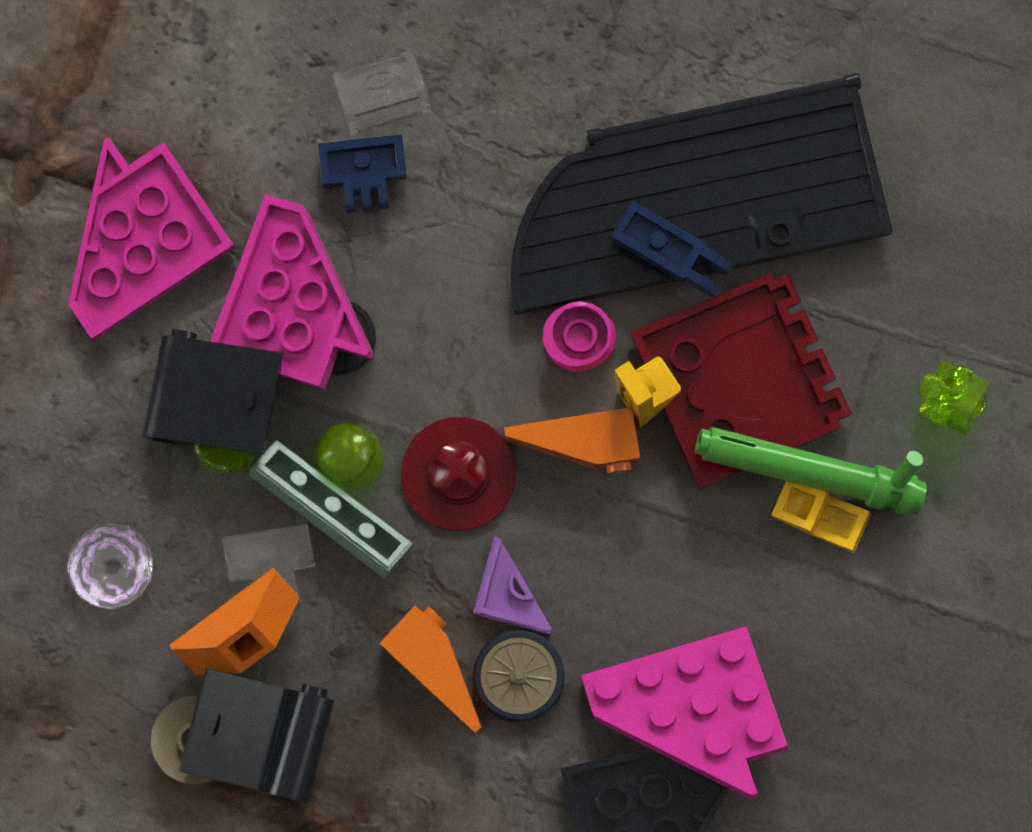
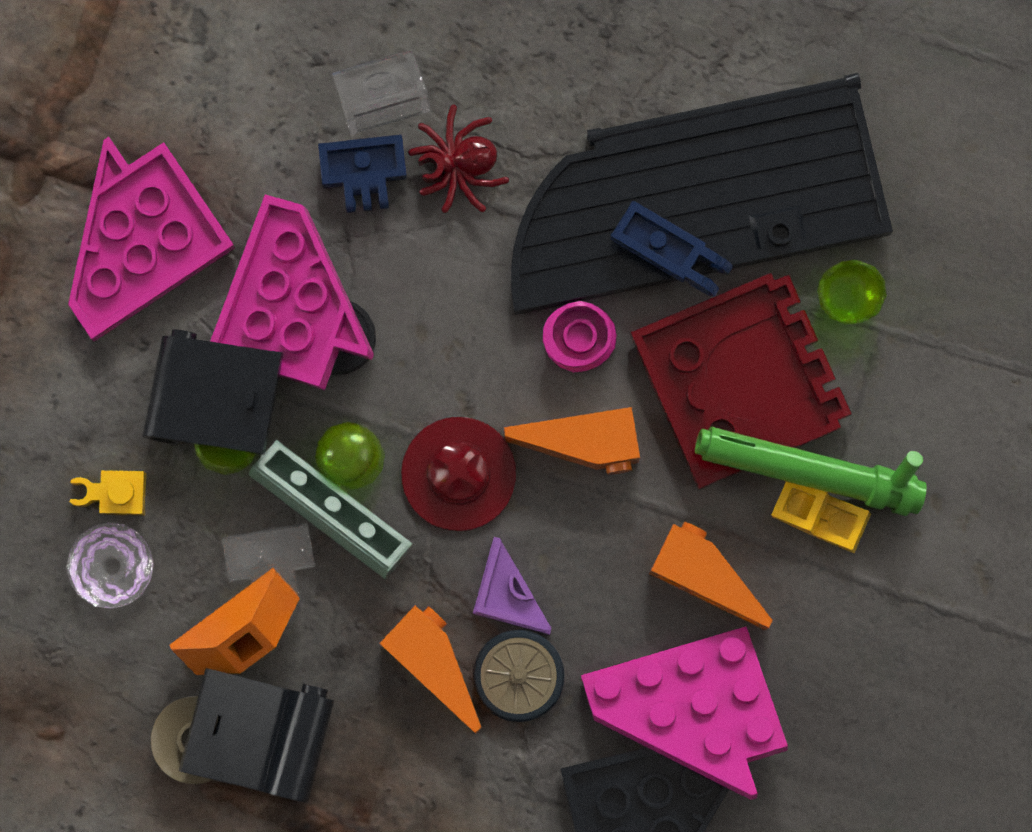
(117, 492): none -> yellow plate
(459, 160): none -> dark red animal
(646, 388): yellow slope -> none
(702, 571): none -> orange slope
(851, 292): none -> clear neon green hair
(953, 397): clear neon green brick -> none

